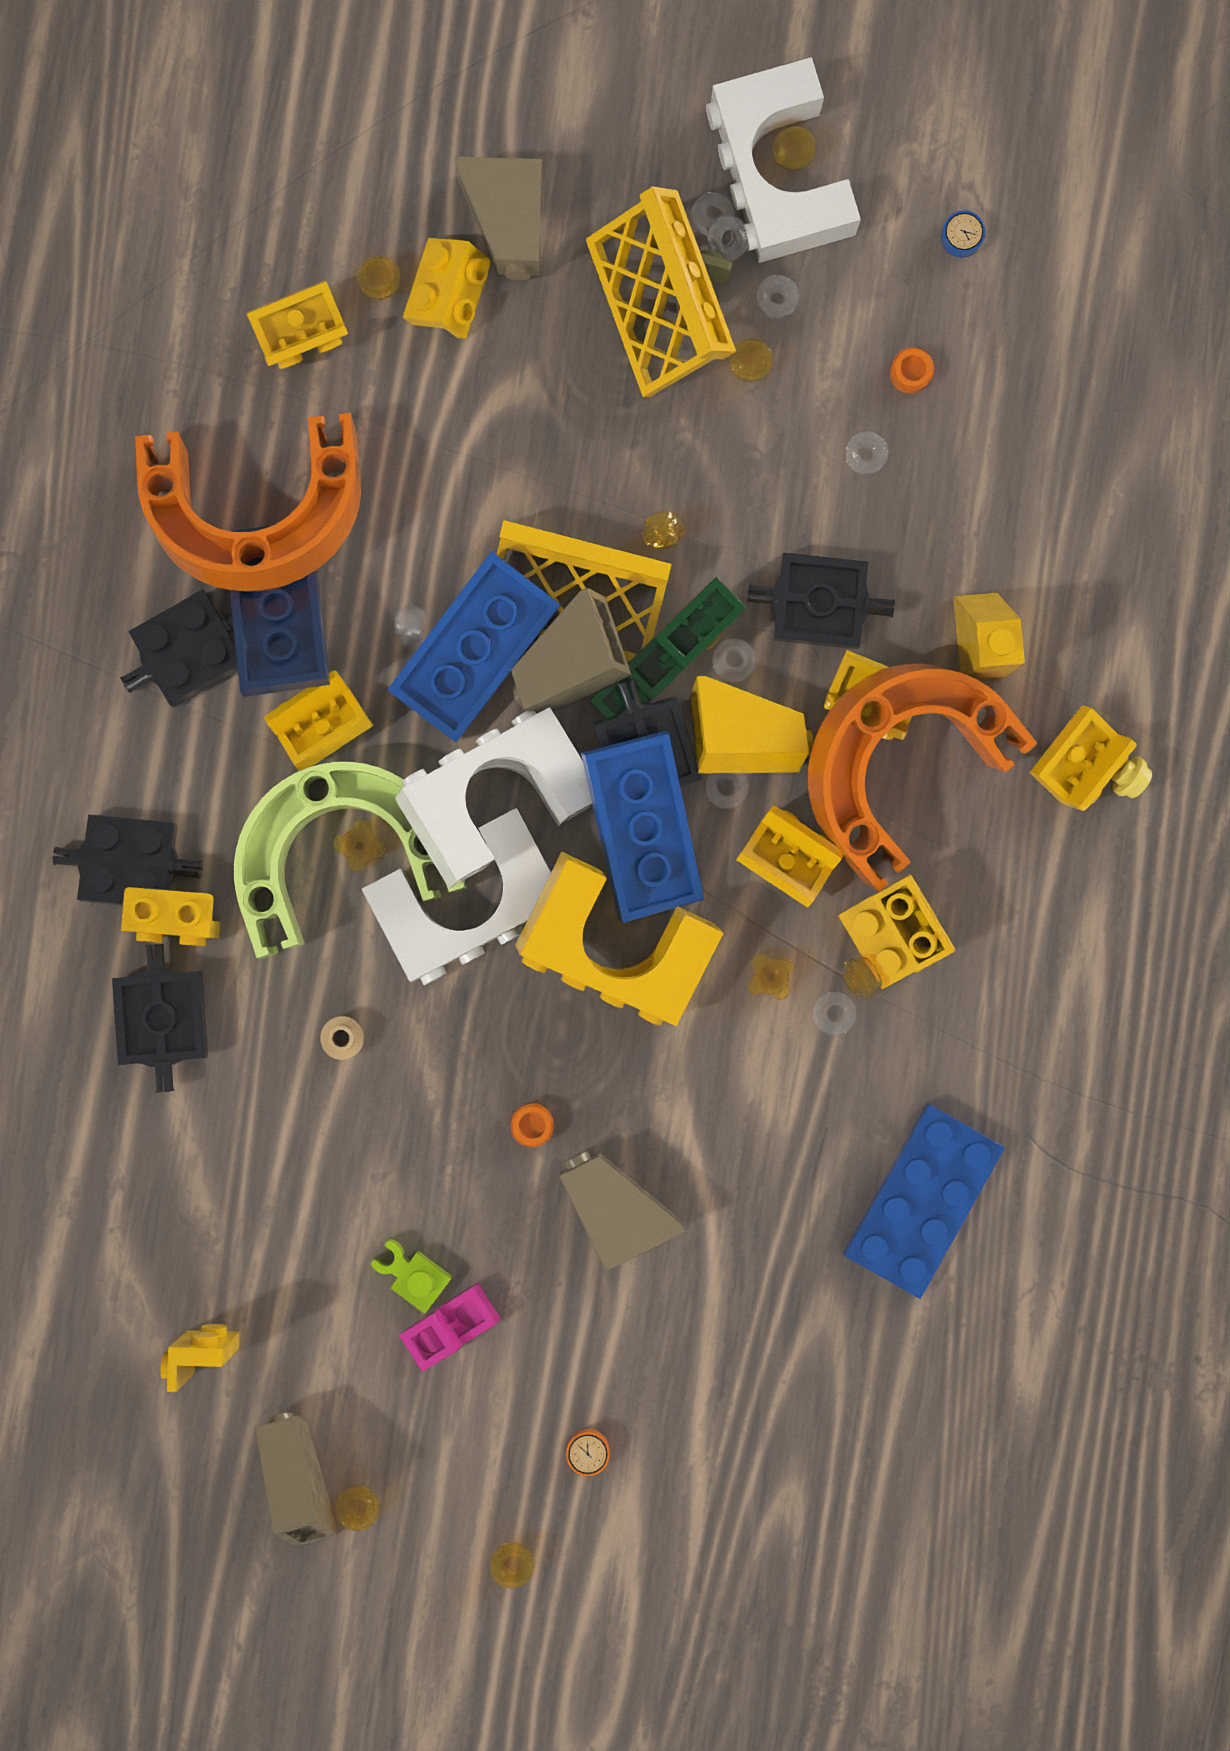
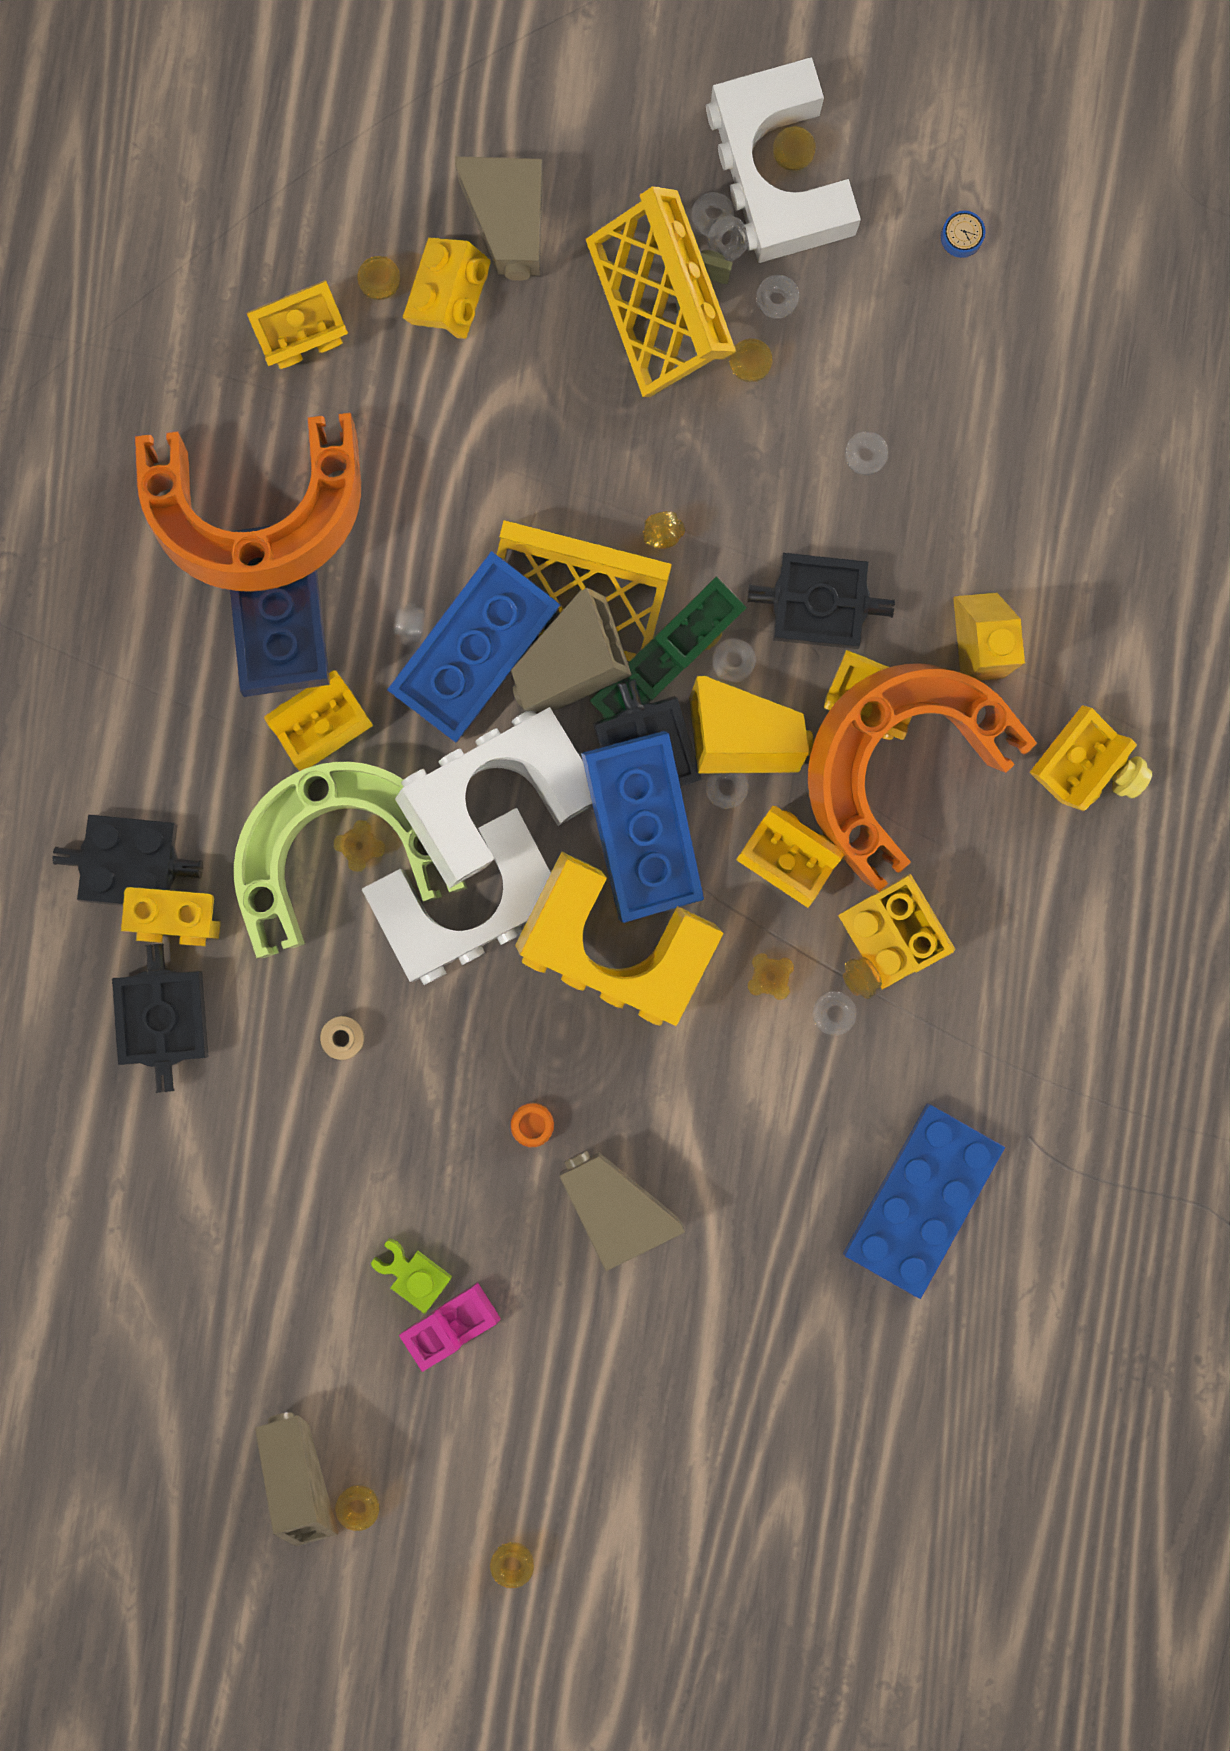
(184, 649): black plate -> none
(207, 1348): yellow bracket -> none
(588, 1452): tile -> none
(911, 370): orange tile -> none

